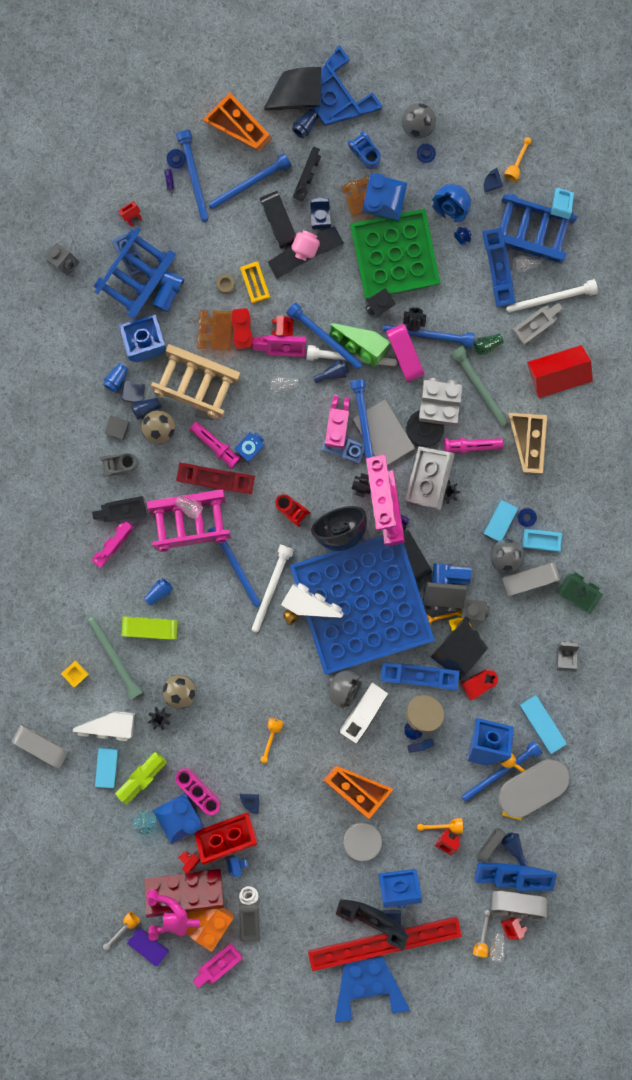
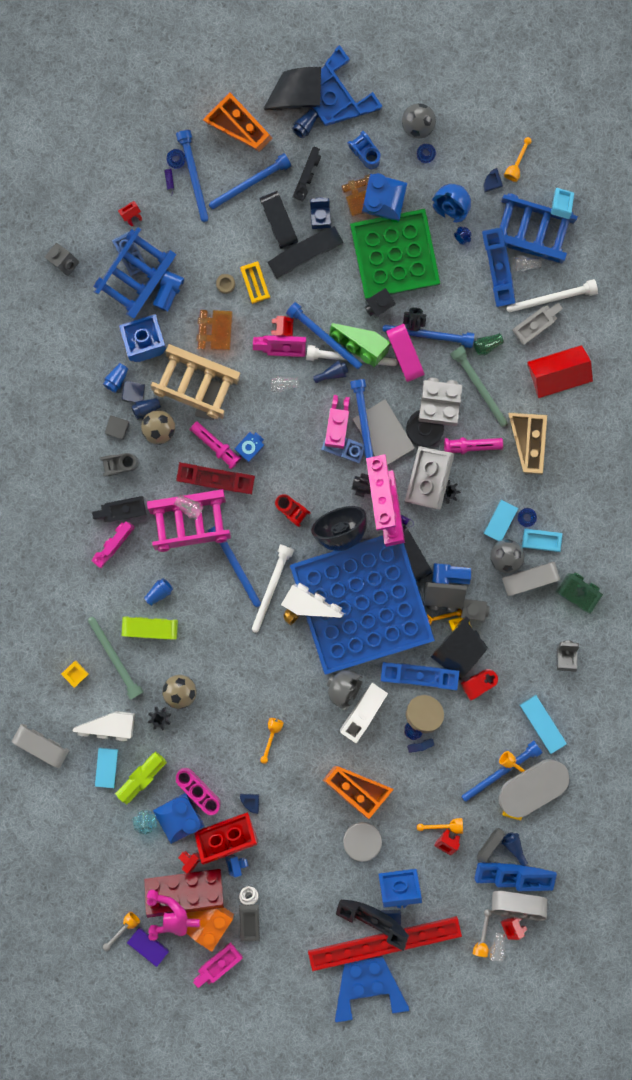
(242, 334): red brick -> none
(305, 245): bright pink head -> none
(490, 742): blue slope -> none

